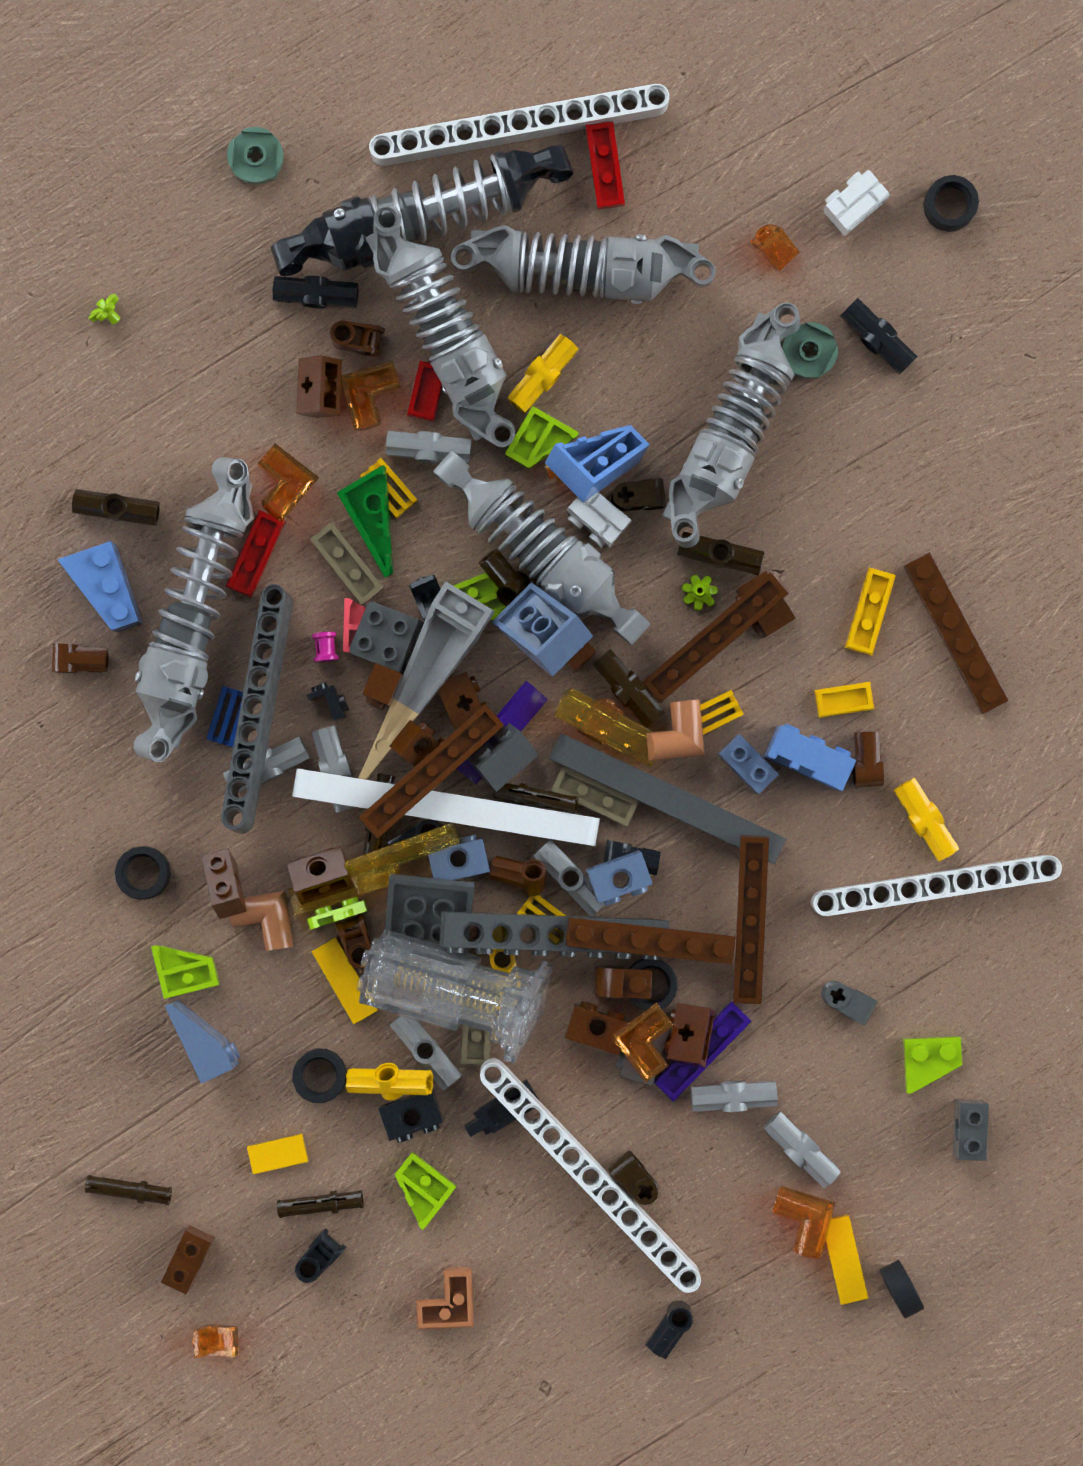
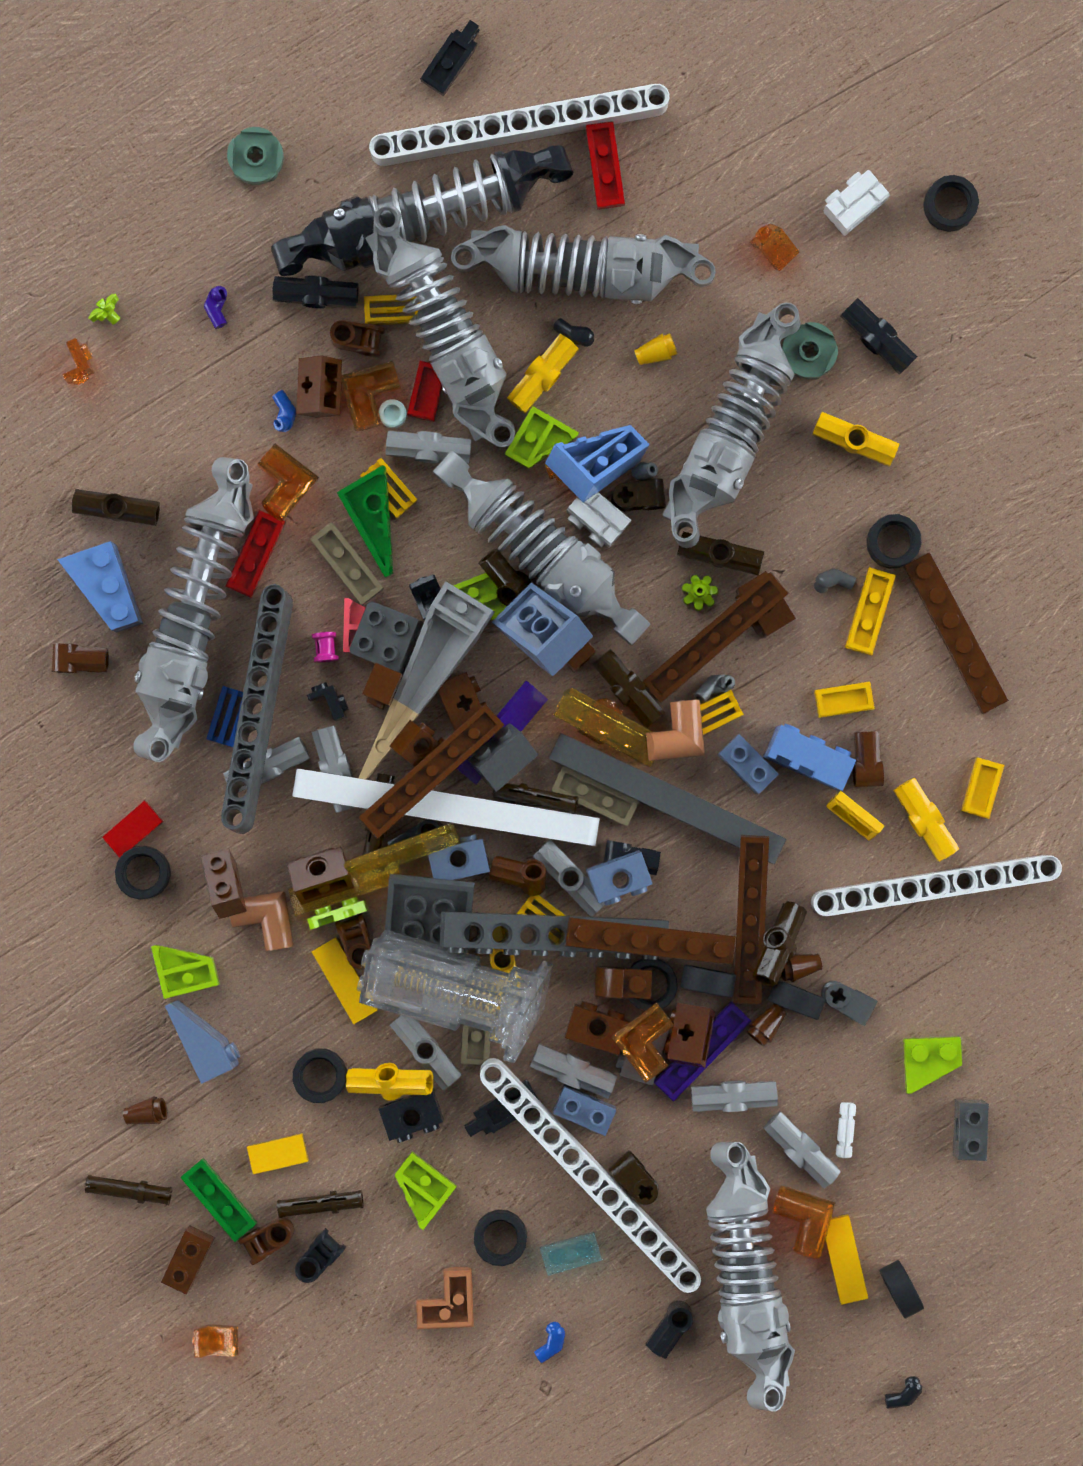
(81, 356): none -> clear orange bracket
(133, 828): none -> red tile
(146, 1112): none -> reddish brown cone
(214, 304): none -> dark purple arm
(219, 1200): none -> green plate
(262, 1241): none -> reddish brown piece
(286, 413): none -> blue arm
(385, 310): none -> yellow tile
(392, 413): none -> light aqua tile
(451, 59): none -> black hinge
(500, 1259): none -> black tyre
(554, 1342): none -> blue arm
(570, 1253): none -> clear light blue plate
(573, 1071): none -> light grey piece
(577, 334): none -> black arm
(584, 1109): none -> sand blue brick
(644, 471): none -> dark grey arm
(656, 350): none -> yellow cone
(708, 981): none -> black tyre
(714, 685): none -> dark grey arm
(751, 1306): none -> light grey piece
(766, 1025): none -> reddish brown cone
(779, 944): none -> dark brown piece
(797, 999): none -> black tyre
(801, 966): none -> reddish brown cone
(831, 578): none -> dark grey arm
(846, 1130): none -> white axle
(855, 816): none -> yellow tile
(873, 445): none -> yellow piece
(907, 1396): none -> black arm
(909, 526): none -> black tyre
(982, 788): none -> yellow tile

